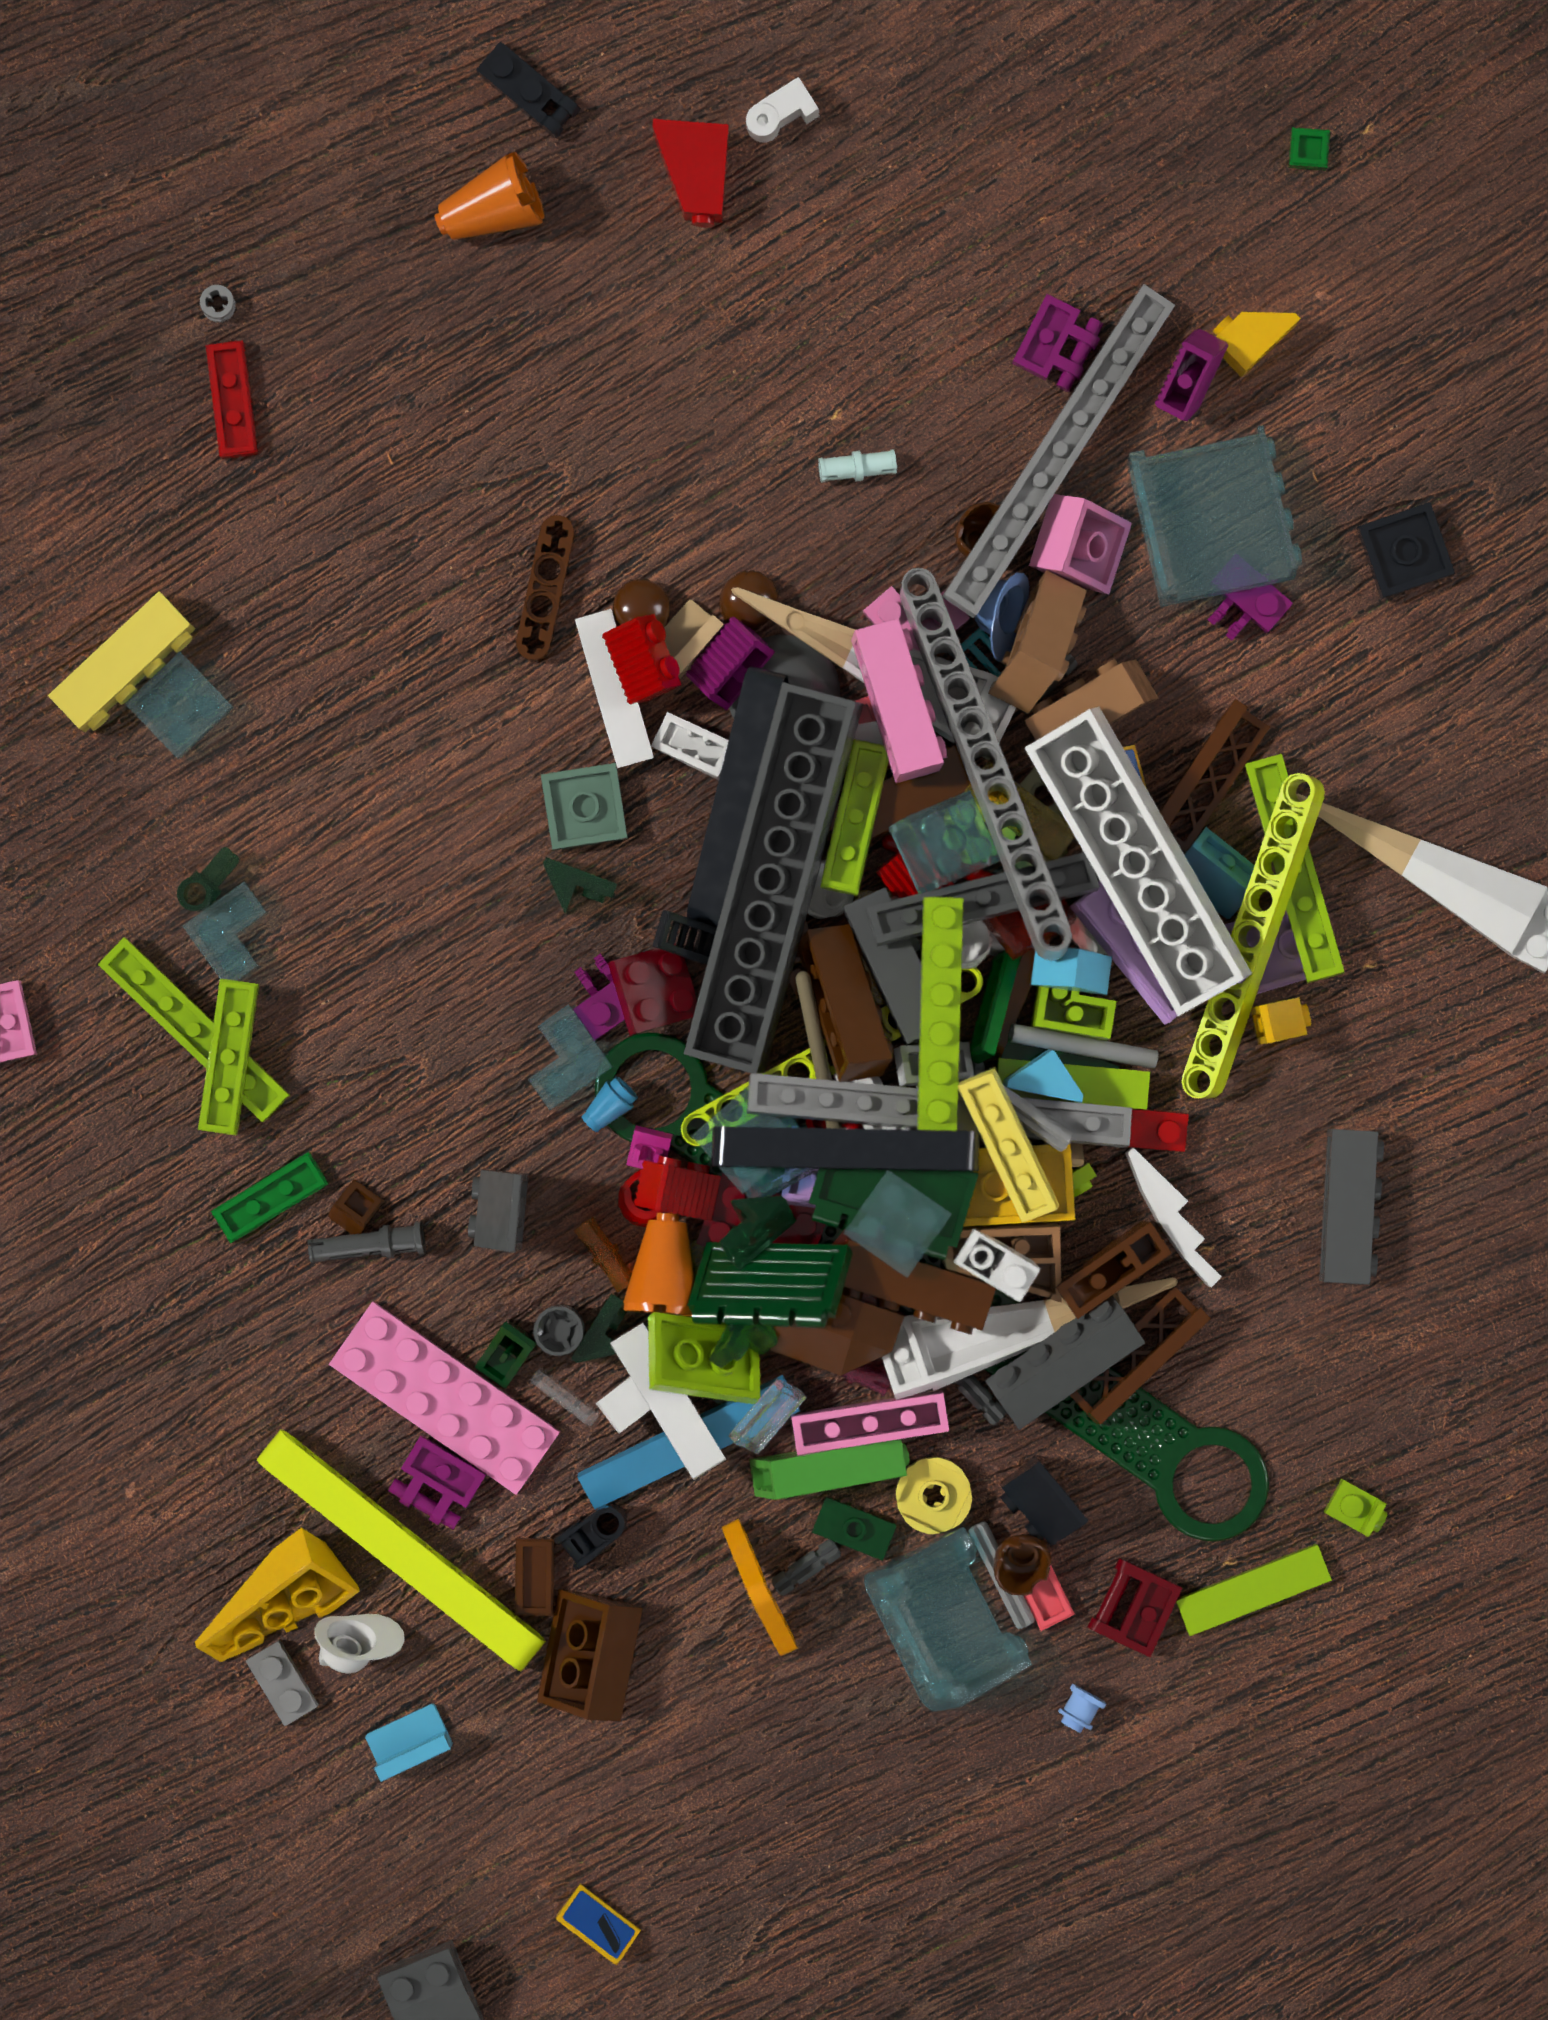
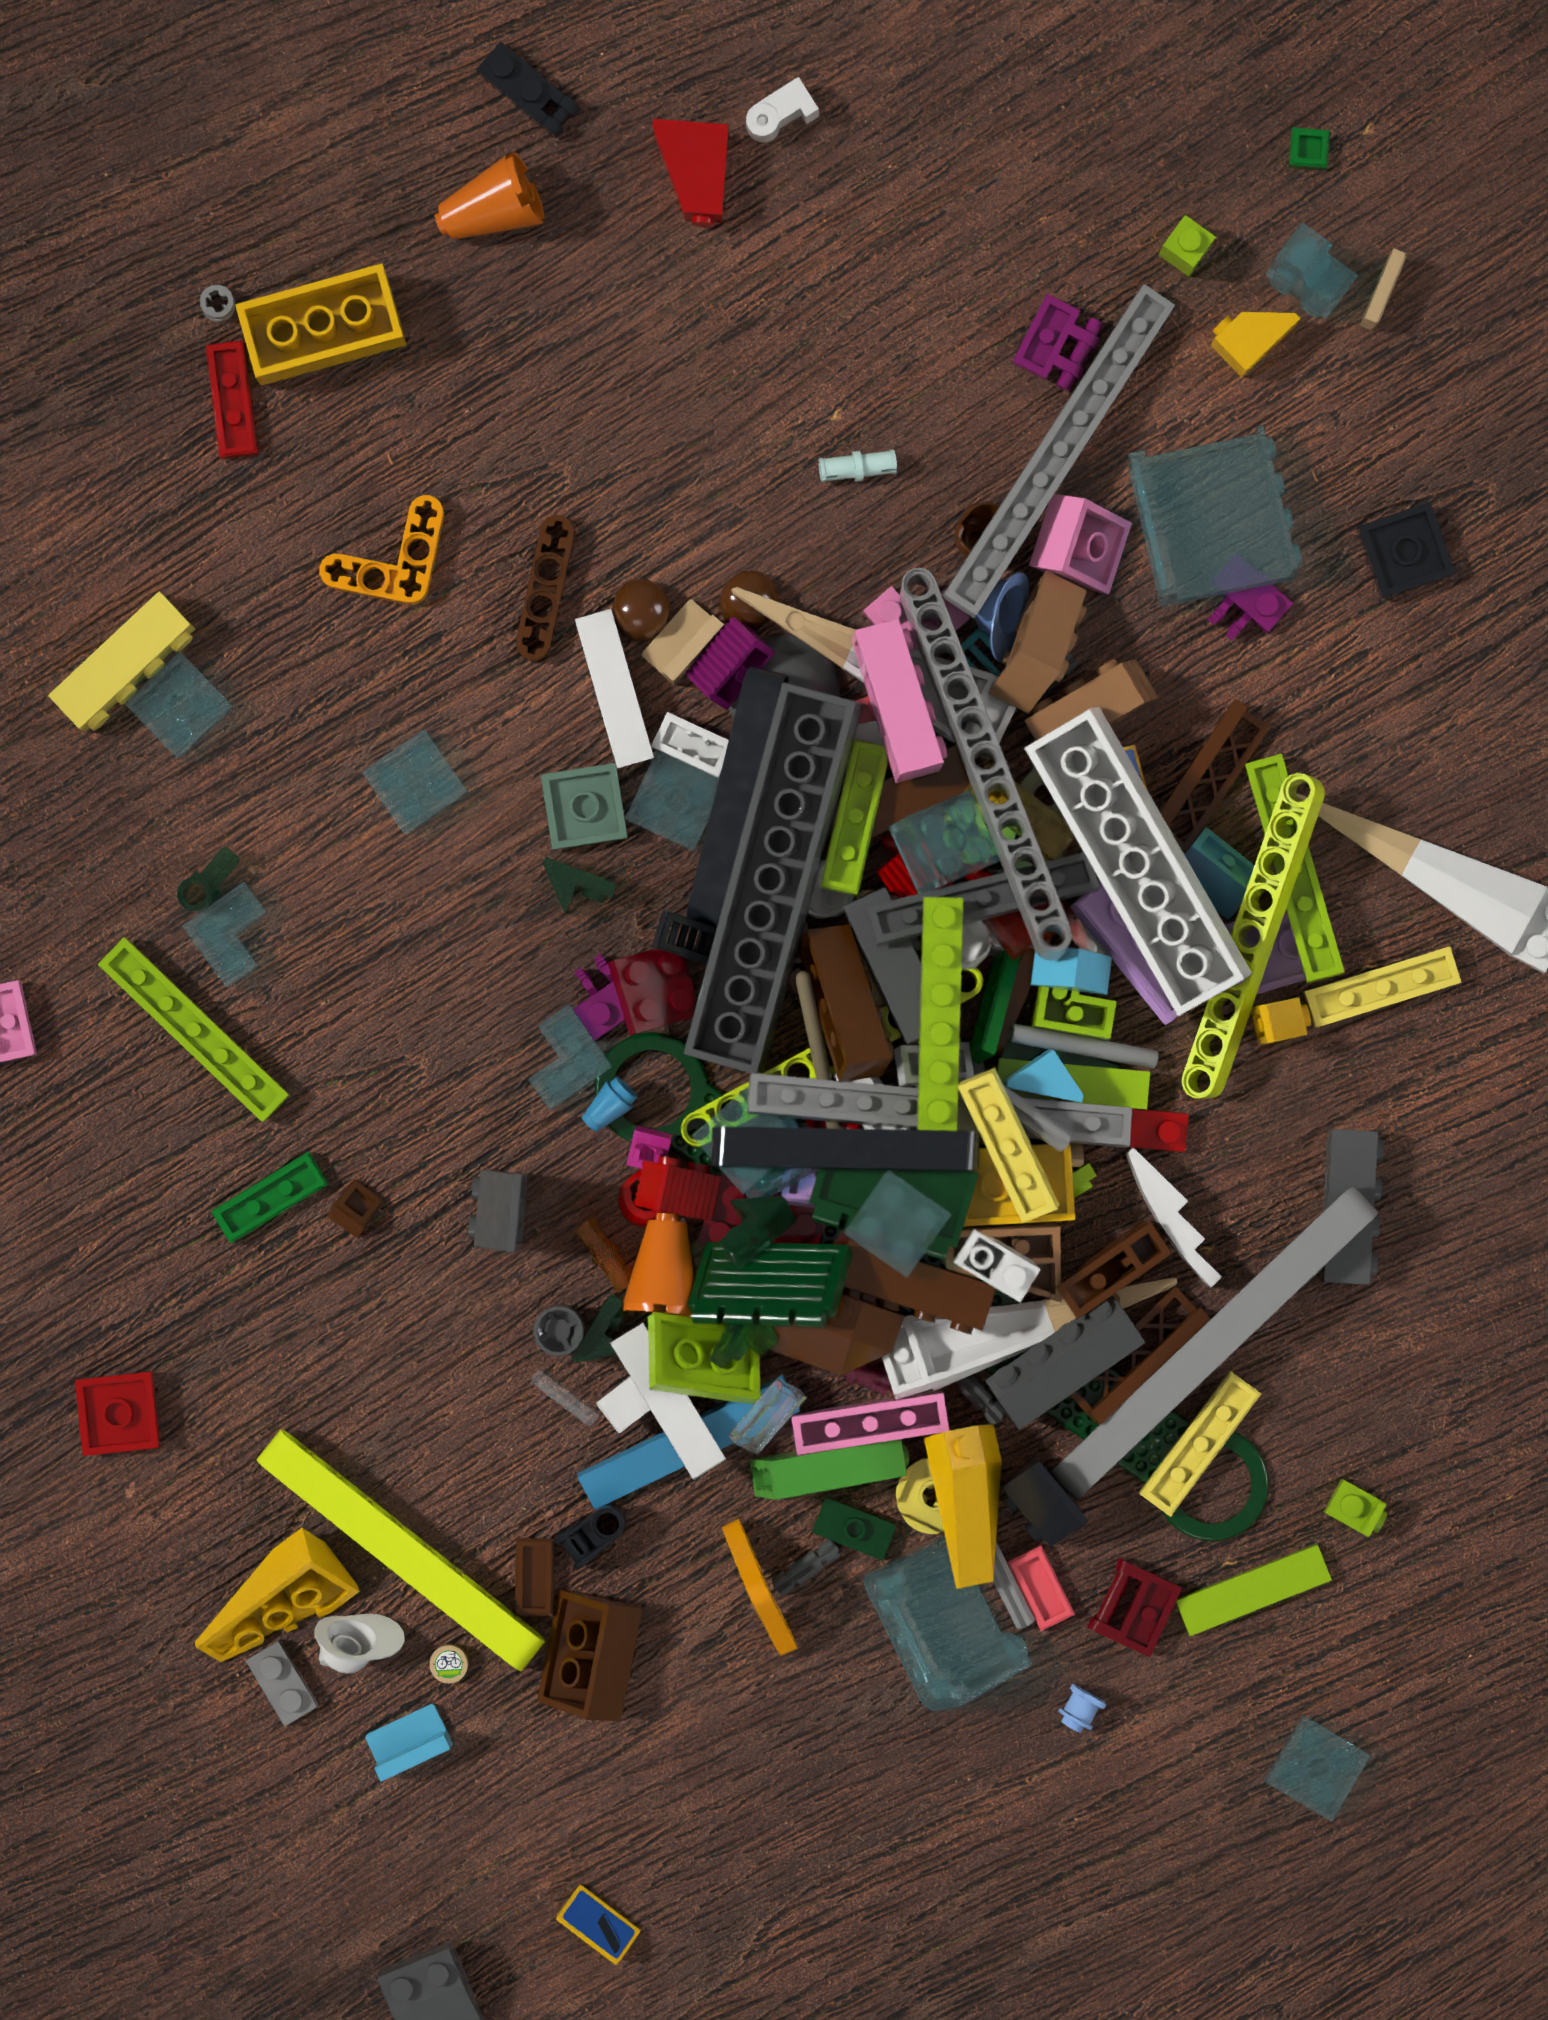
(117, 1413): none -> red plate
(228, 1057): lime tile -> none
(320, 324): none -> yellow brick
(386, 1241): dark grey pin -> none
(394, 575): none -> light orange beam
(415, 782): none -> clear light blue plate
(442, 1472): magenta plate -> none
(444, 1397): bright pink plate -> none
(449, 1663): none -> tile
(506, 1353): dark green slope -> none
(642, 659): red brick -> none
(674, 801): none -> clear light blue plate
(967, 1490): none -> yellow wedge
(1021, 1564): reddish brown hair -> none
(1187, 245): none -> lime brick
(1191, 374): magenta brick -> none
(1200, 1443): none -> light yellow tile
(1214, 1342): none -> light grey beam
(1310, 272): none -> clear light blue brick
(1317, 1768): none -> clear light blue plate
(1382, 987): none -> light yellow plate
(1383, 289): none -> tan tile

